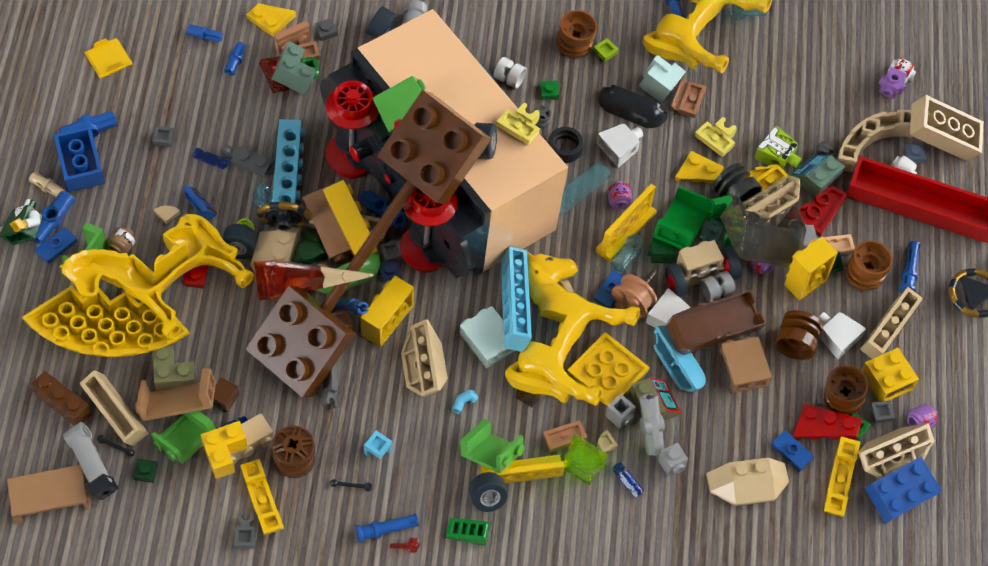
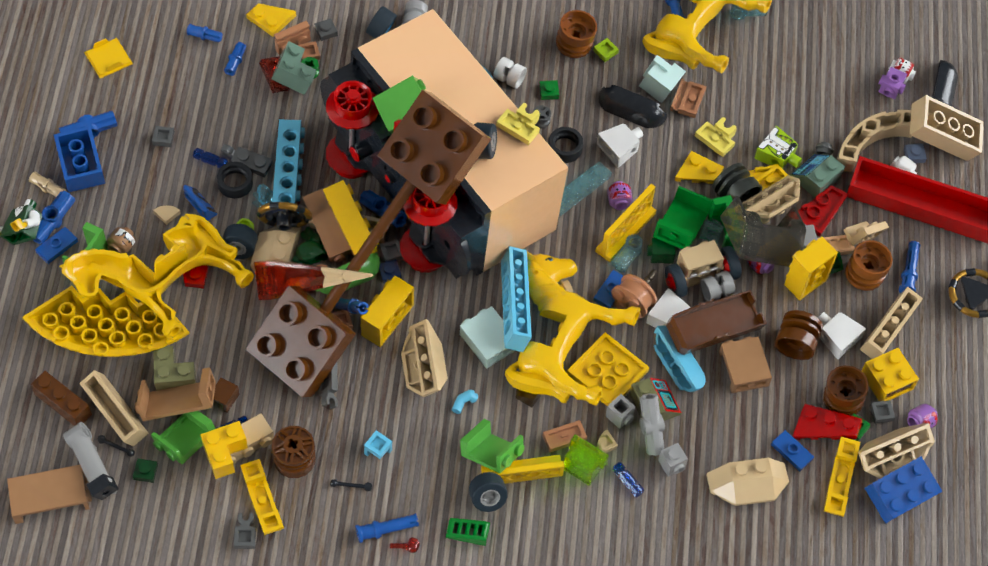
(234, 192): none -> black tyre
(864, 231): none -> tan bracket
(945, 83): none -> black brick

